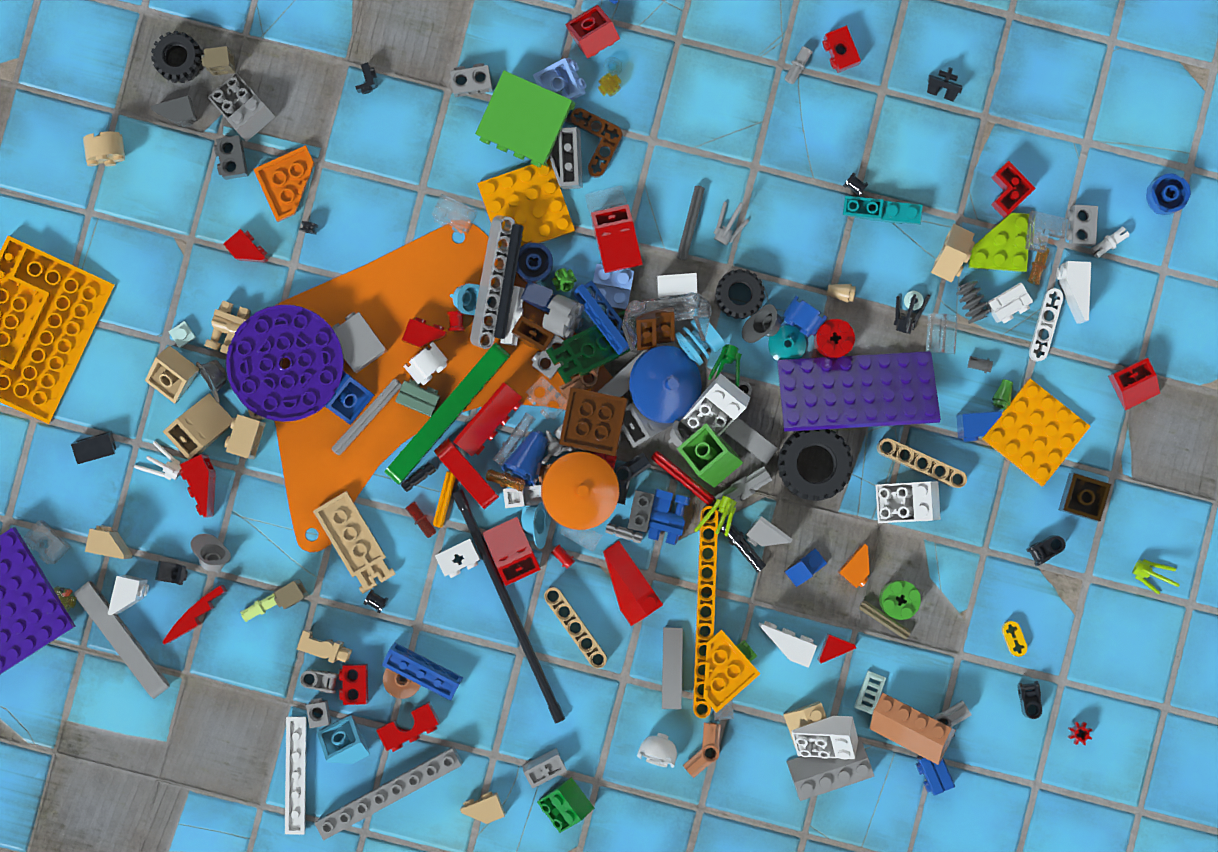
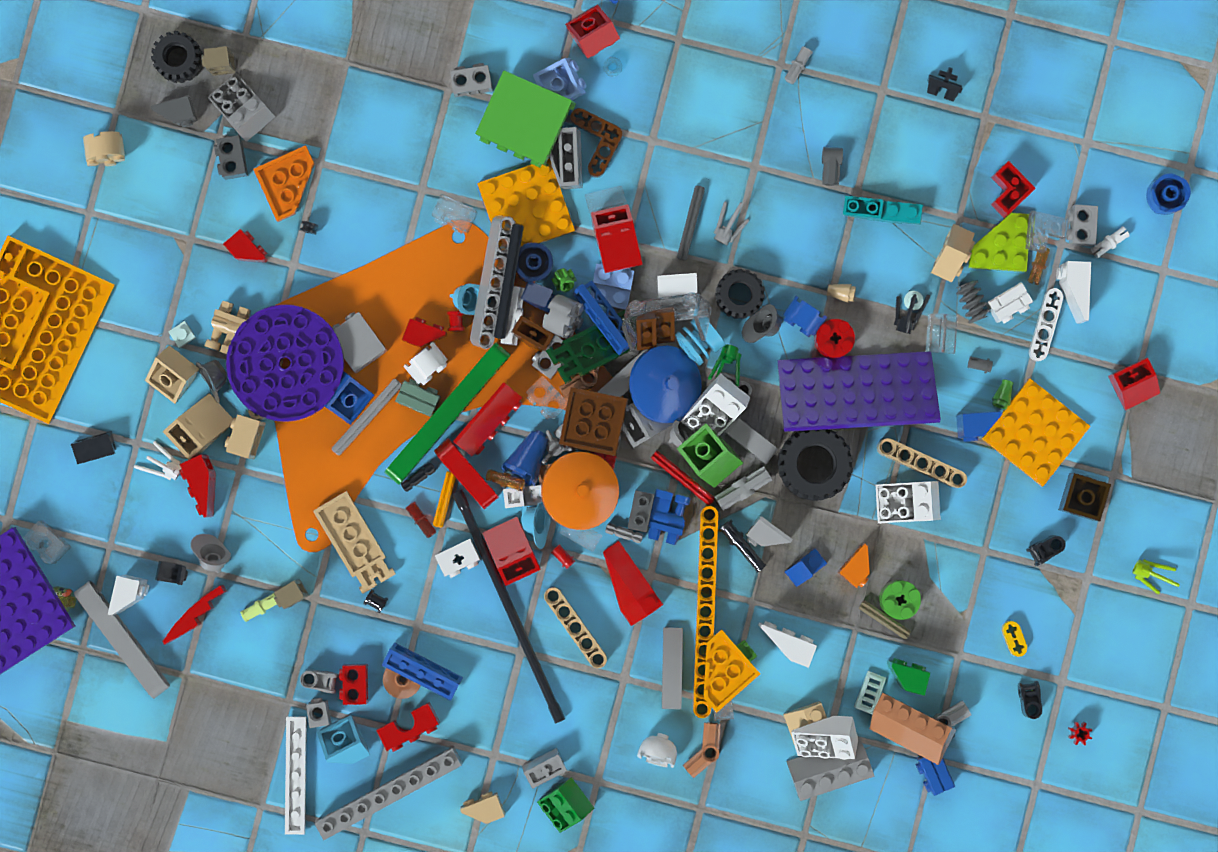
(107, 543): tan slope -> none
(323, 649): tan hips -> none
(369, 75): black bracket -> none
(513, 440): clear pin -> none
(609, 84): clear yellow gear -> none
(634, 467): black piece -> none
(727, 507): lime plant -> none
(780, 351): teal dish -> none
(831, 162): none -> dark grey piece
(833, 648): red slope -> none
(842, 38): red brick -> none
(855, 184): black bush -> none
(909, 678): none -> green slope

